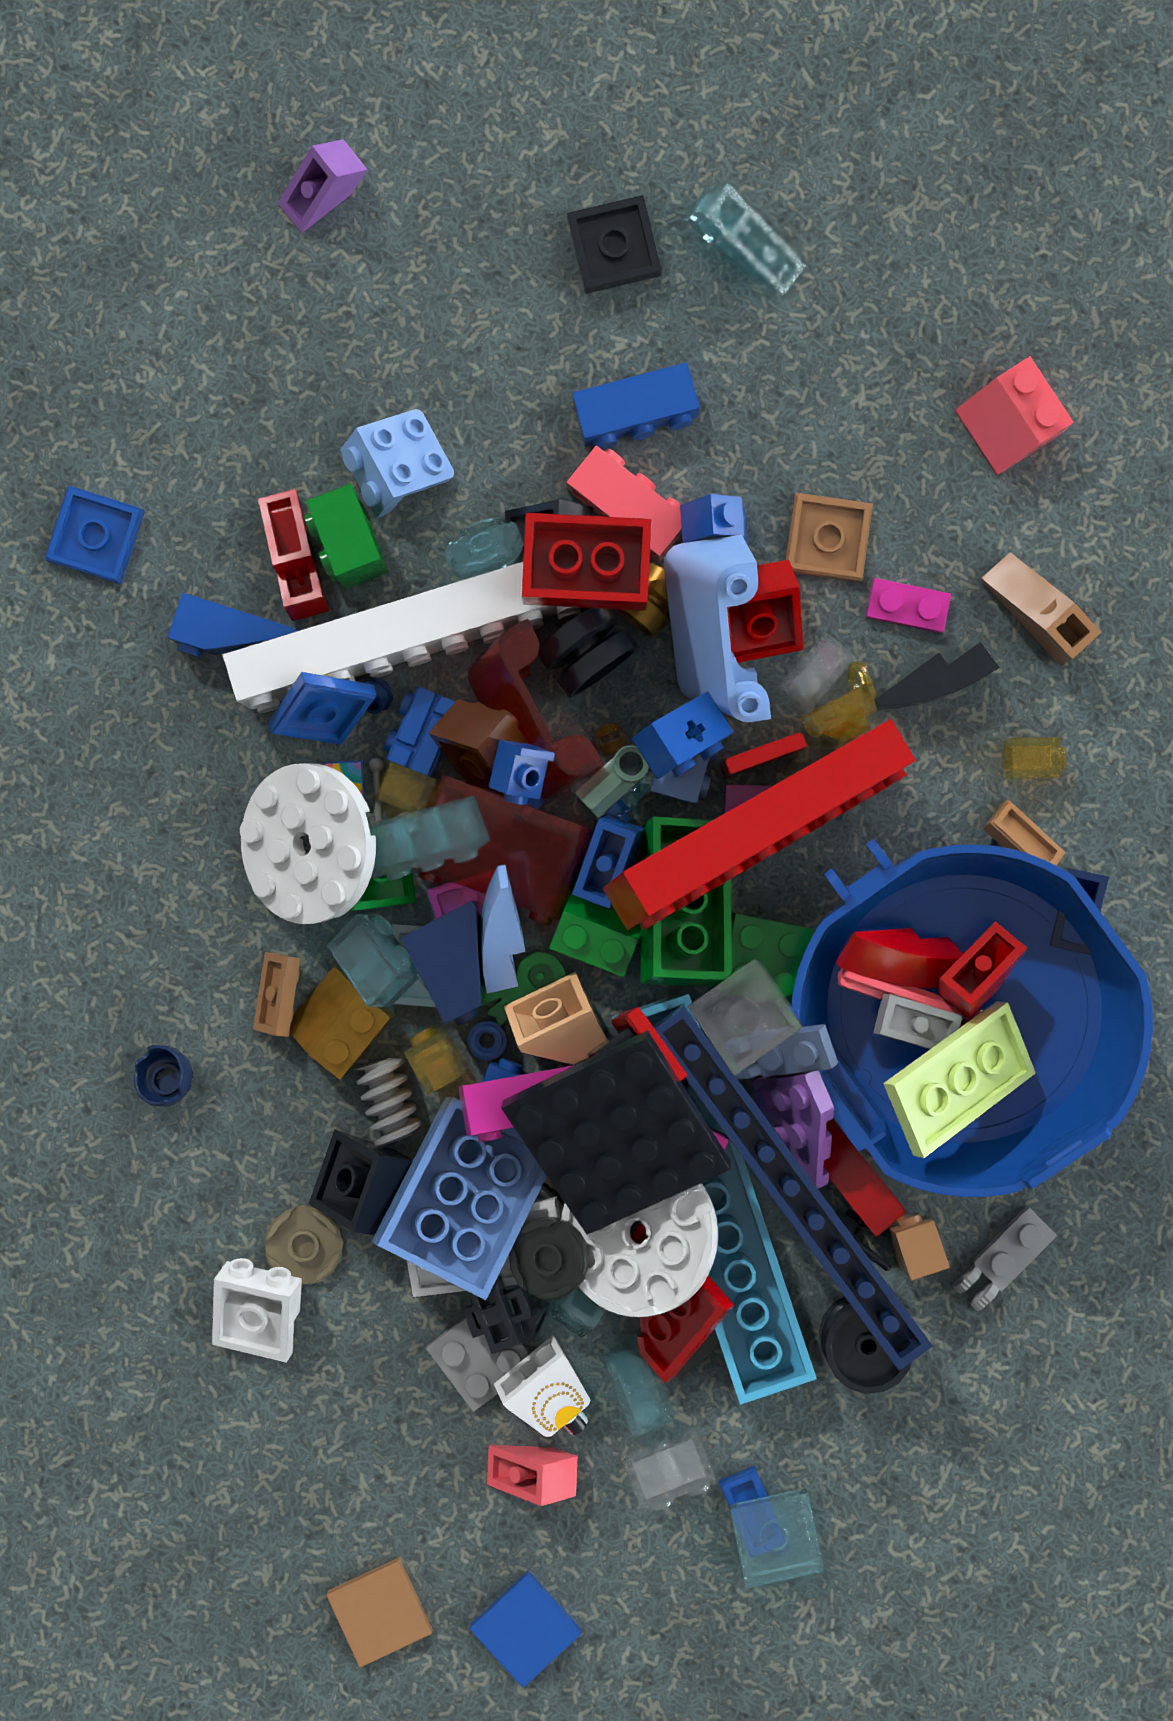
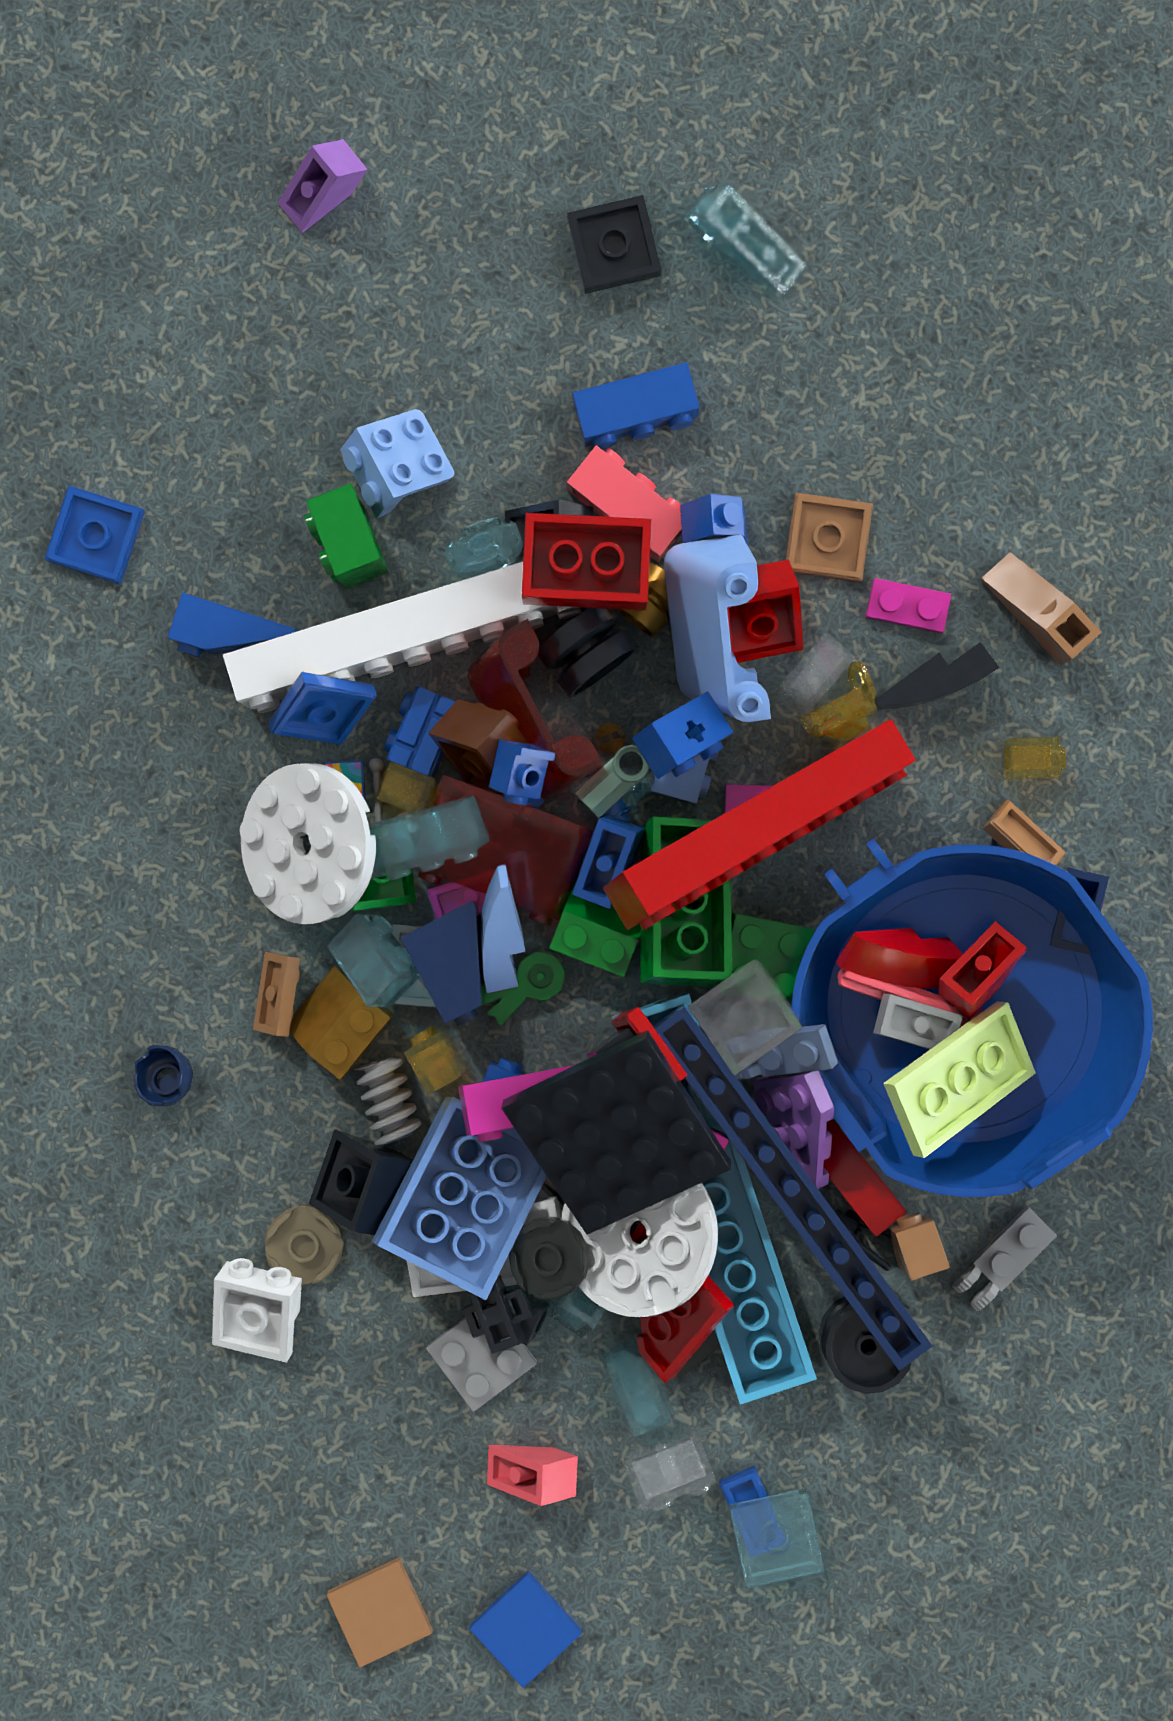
(293, 555): red slope -> none
(383, 692): dark blue plate -> none
(474, 1040): blue plate -> none
(545, 1391): white torso -> none
(556, 1022): light nougat slope -> none
(763, 755): red tile -> none
(1014, 416): coral slope -> none

